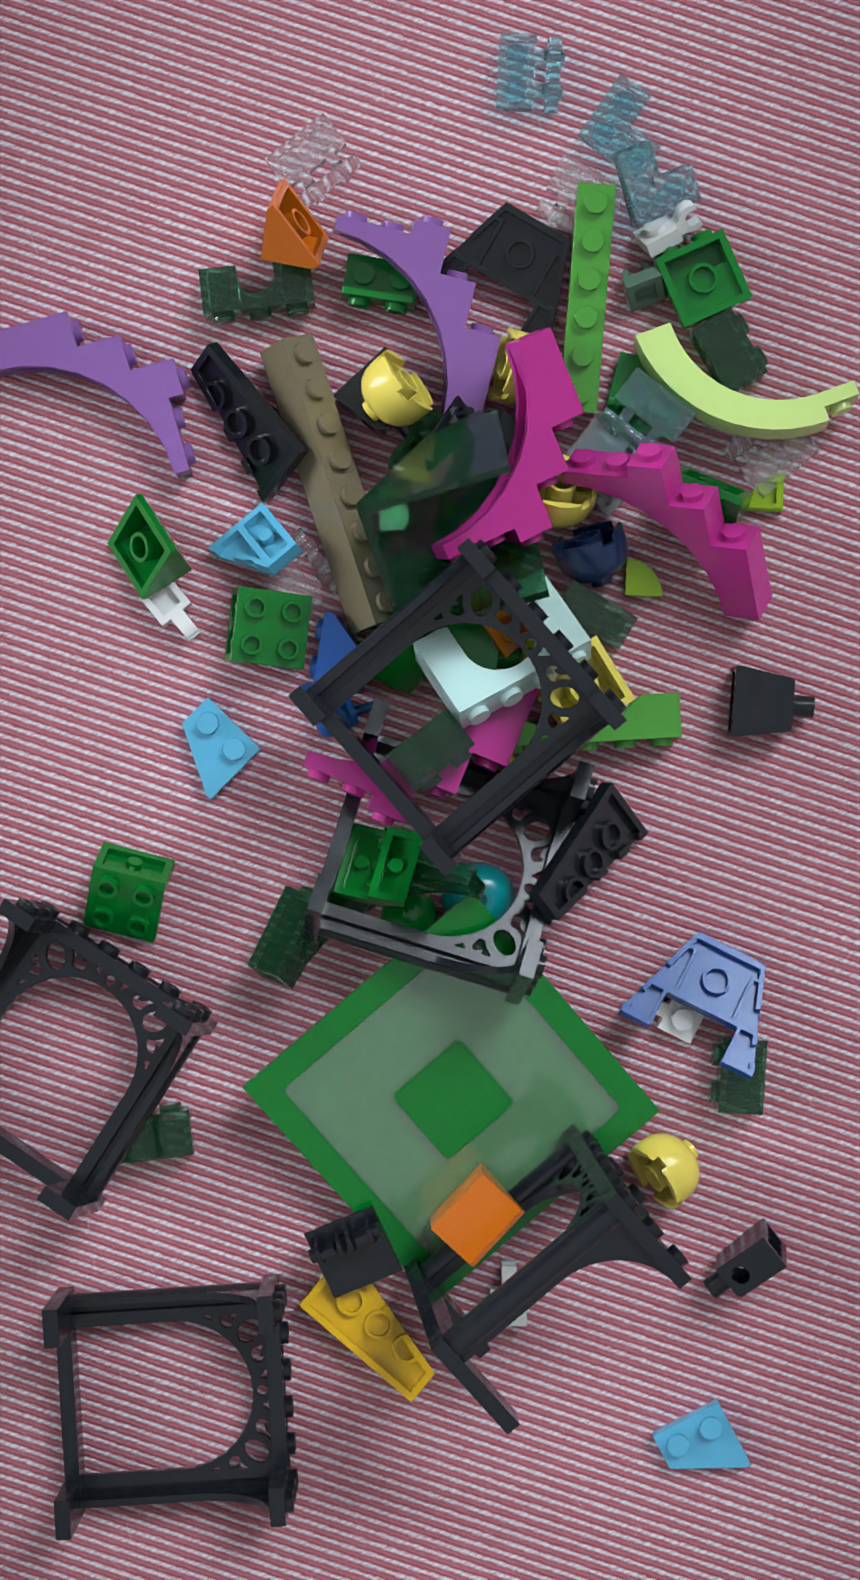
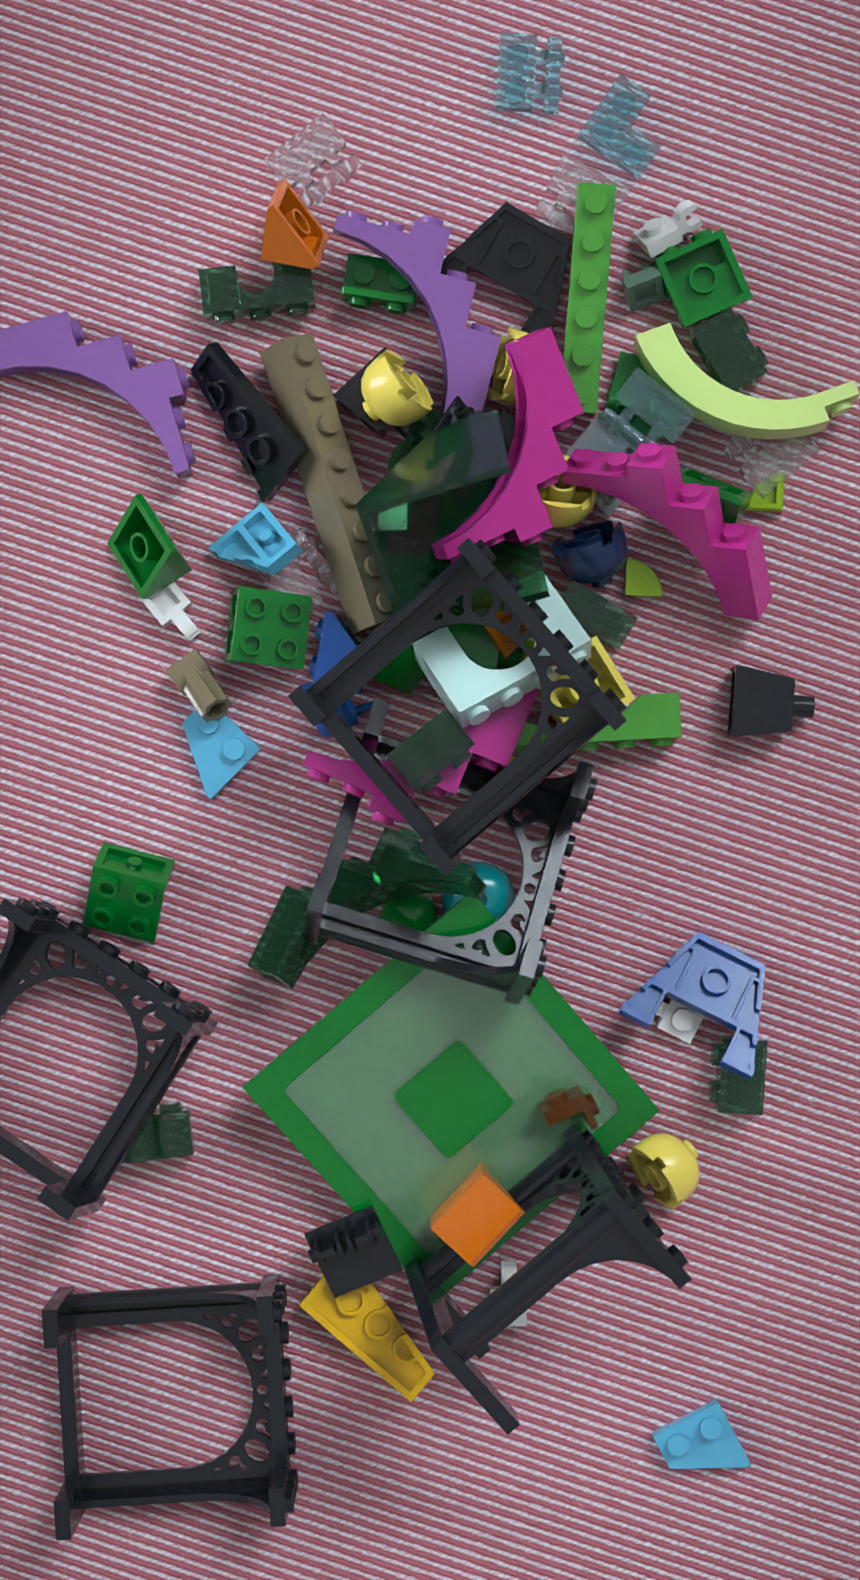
(196, 681): none -> dark tan piece
(378, 865): green slope -> none
(564, 1104): none -> reddish brown bracket
(587, 851): black wing -> none
(648, 192): clear light blue plate -> none
(760, 1255): black torso -> none

